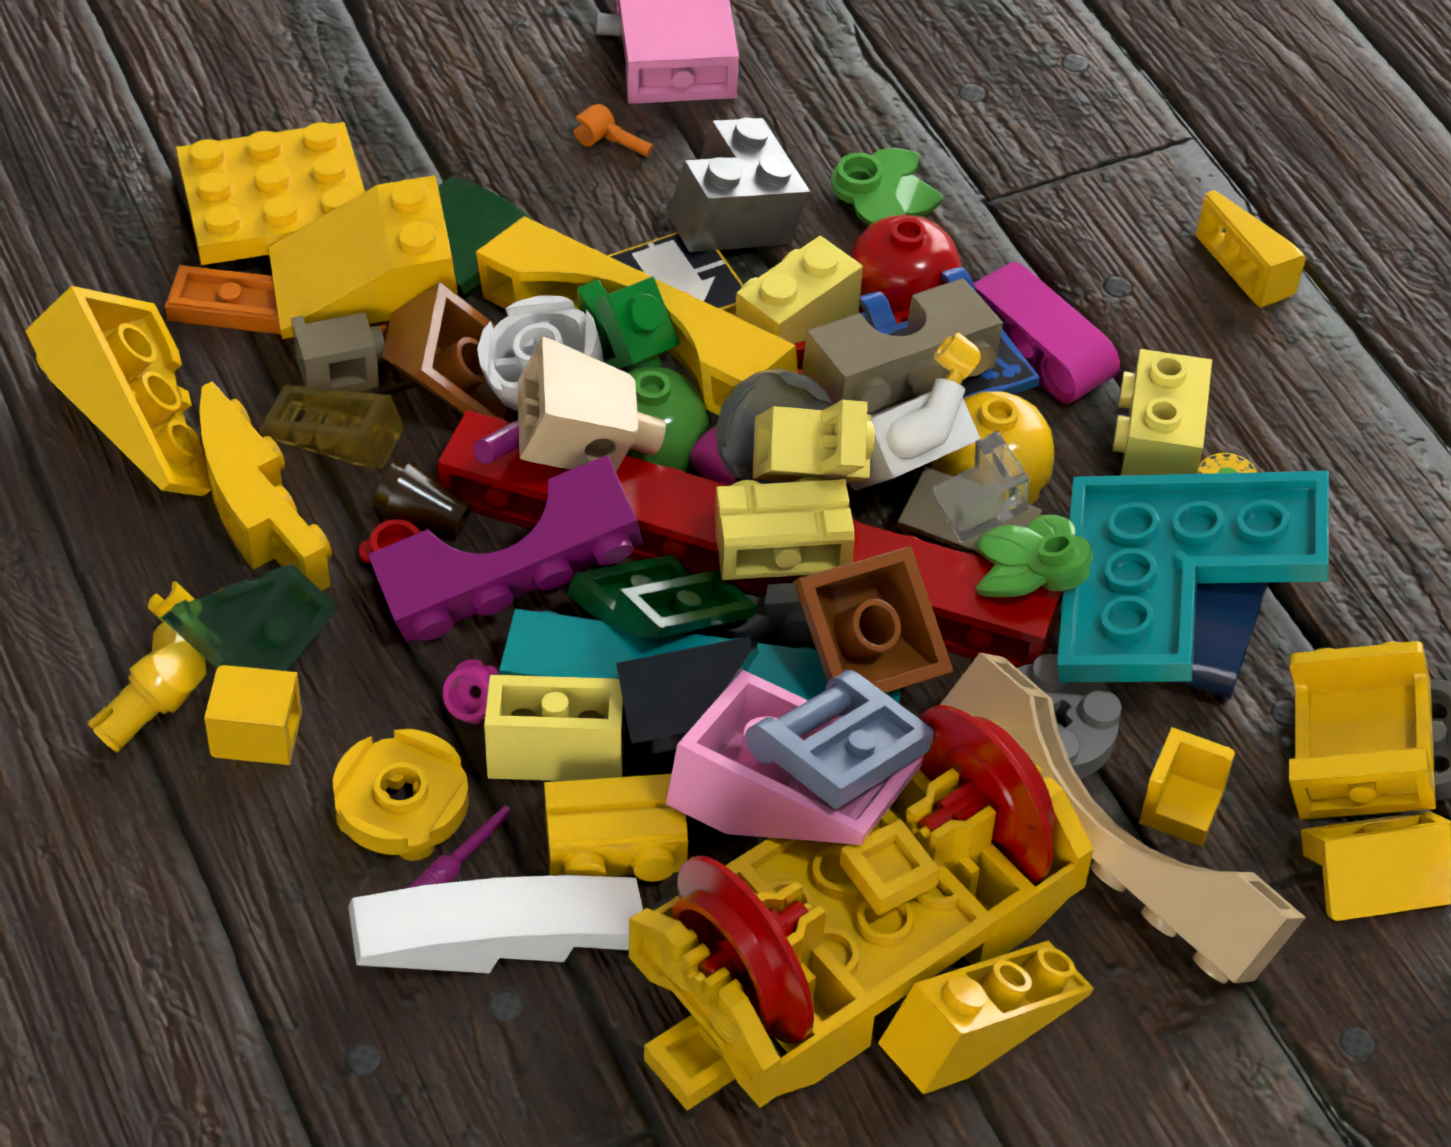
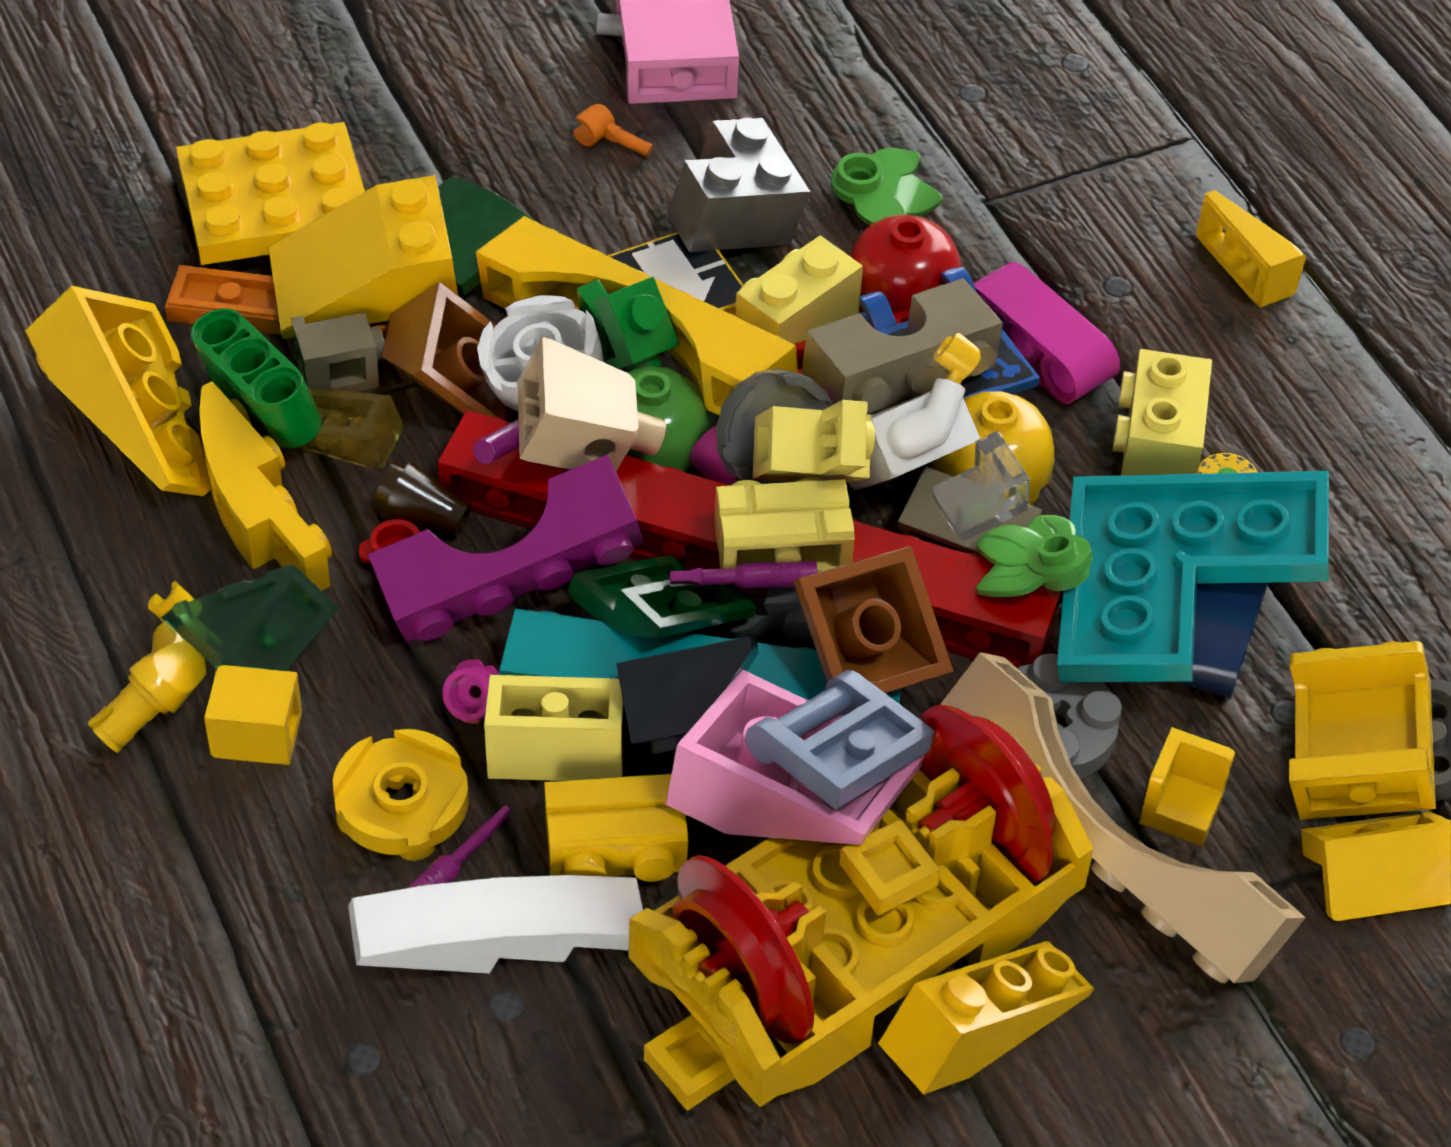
(257, 376): none -> green beam
(747, 575): none -> magenta piece

